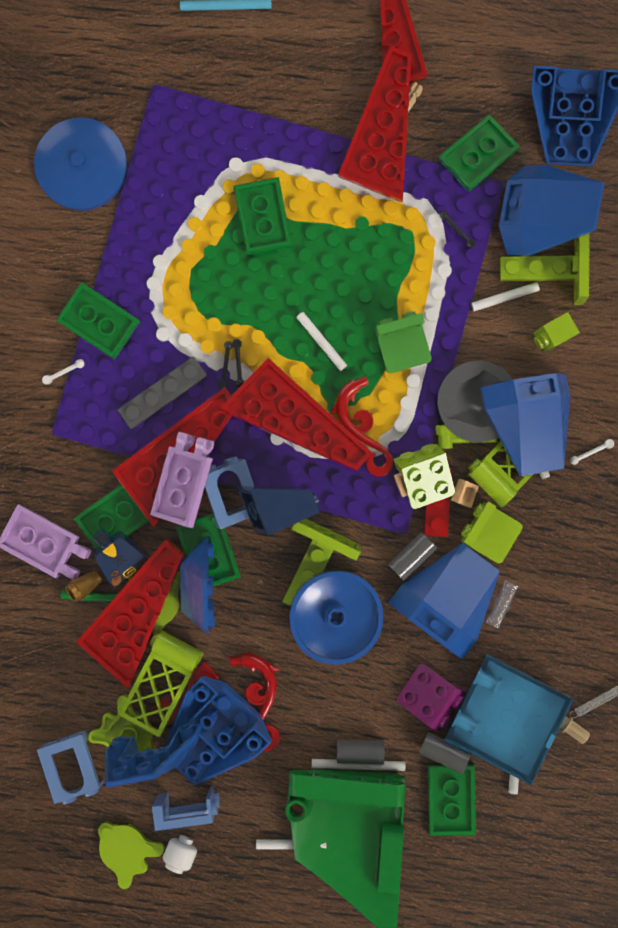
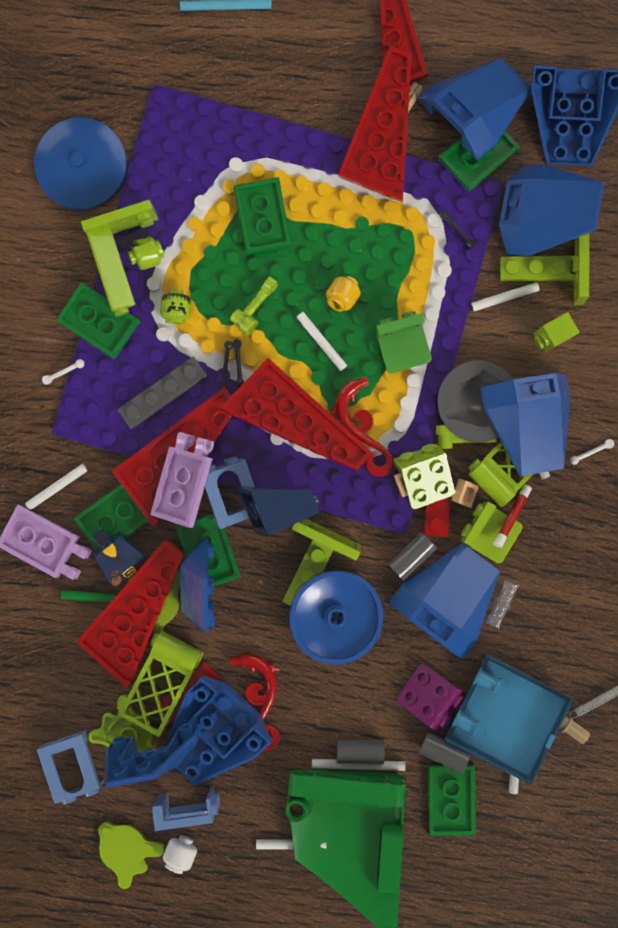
(55, 487): none -> white piece
(80, 587): pearl gold cone -> none
(109, 264): none -> lime piece
(145, 253): none -> lime head
(175, 307): none -> lime head
(244, 319): none -> lime brick
(343, 293): none -> yellow head
(478, 103): none -> blue wedge
(512, 516): none -> red bar

